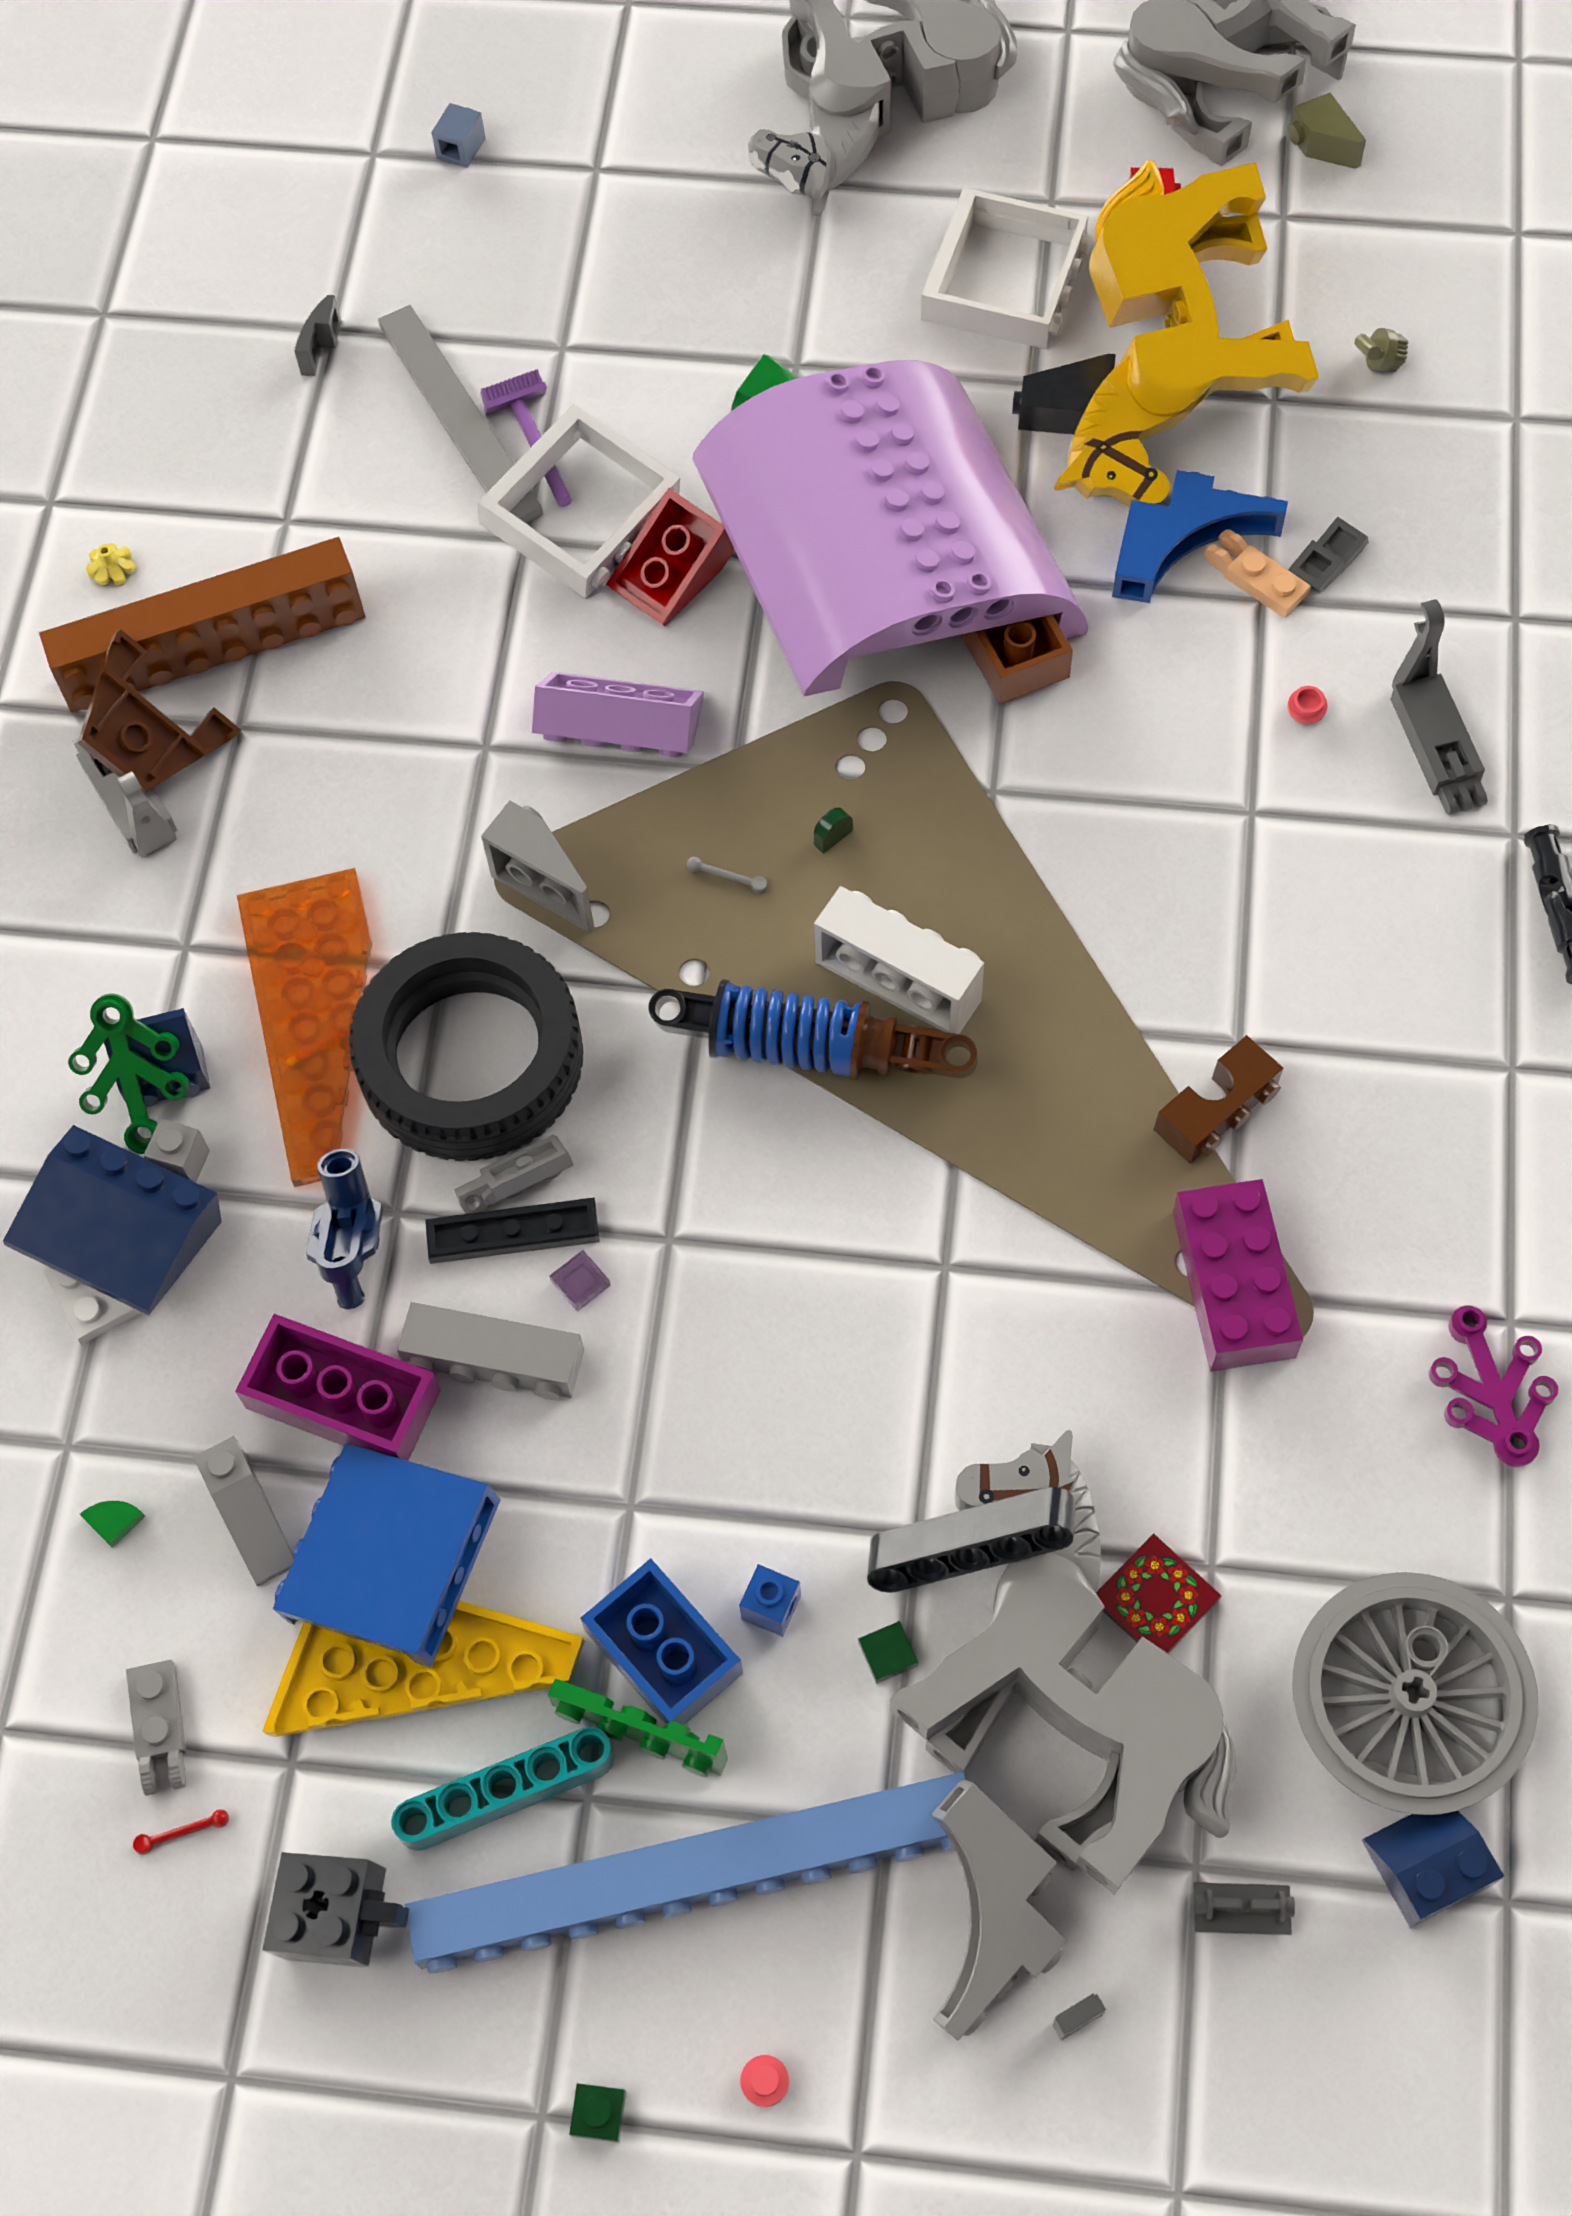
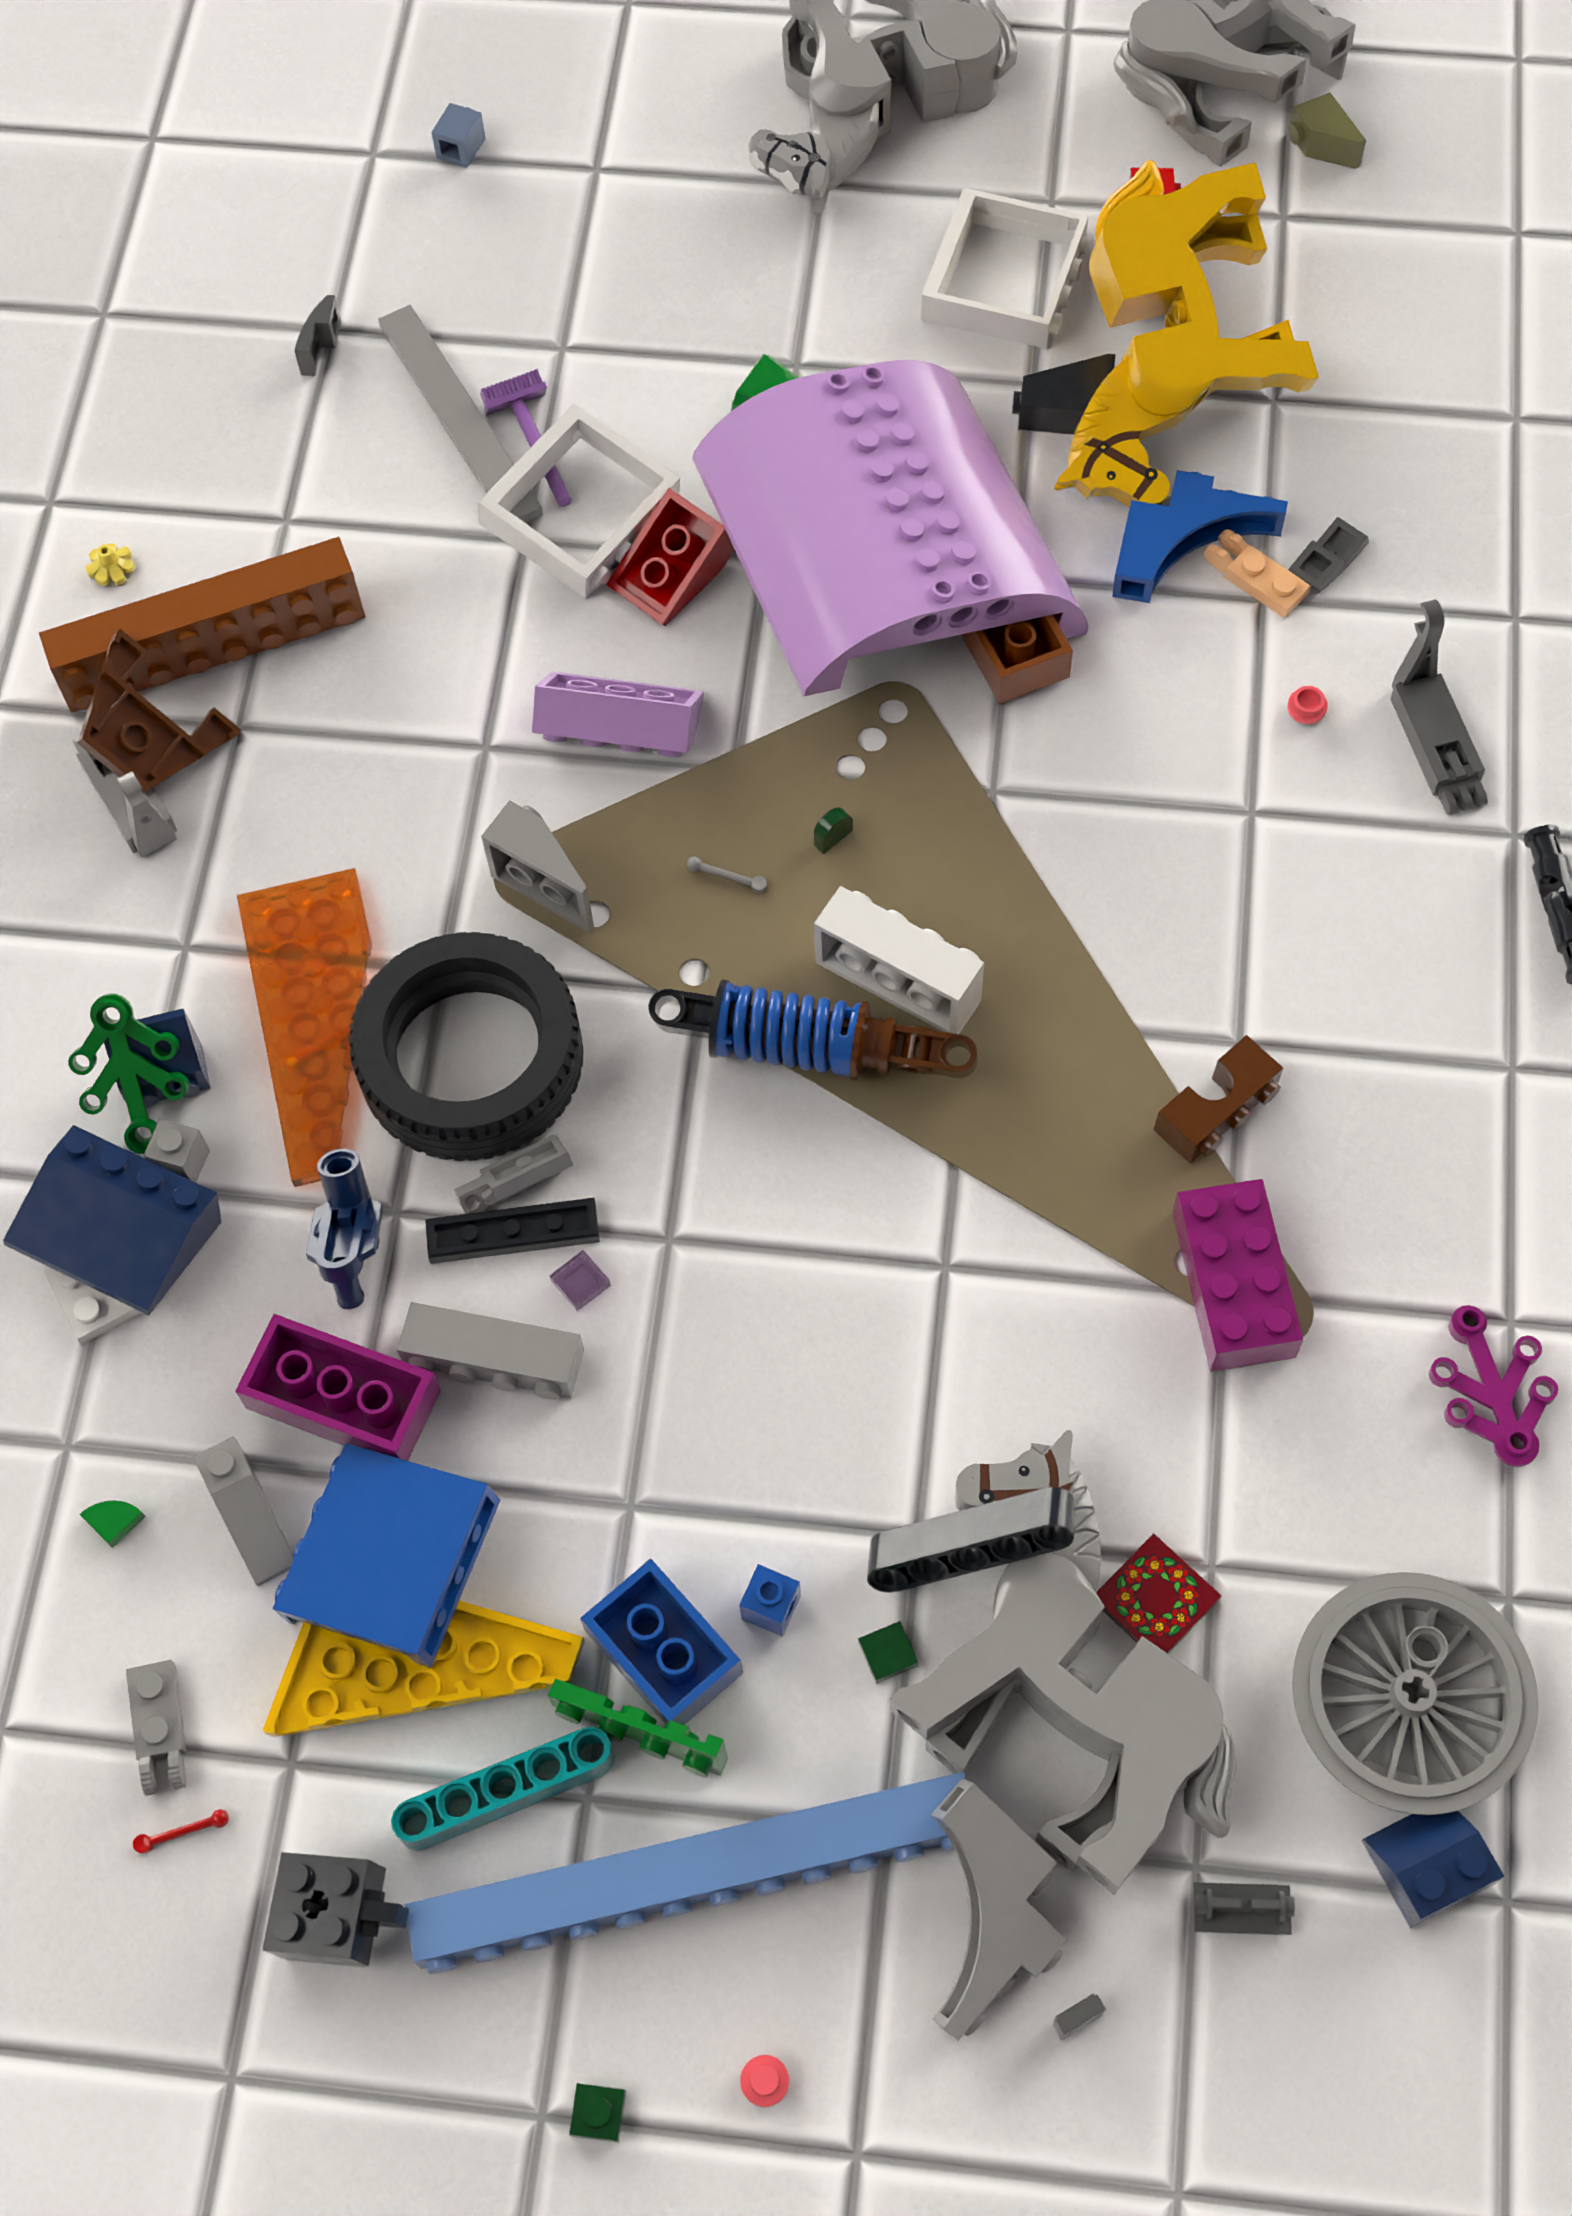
(1383, 350): olive piece -> none

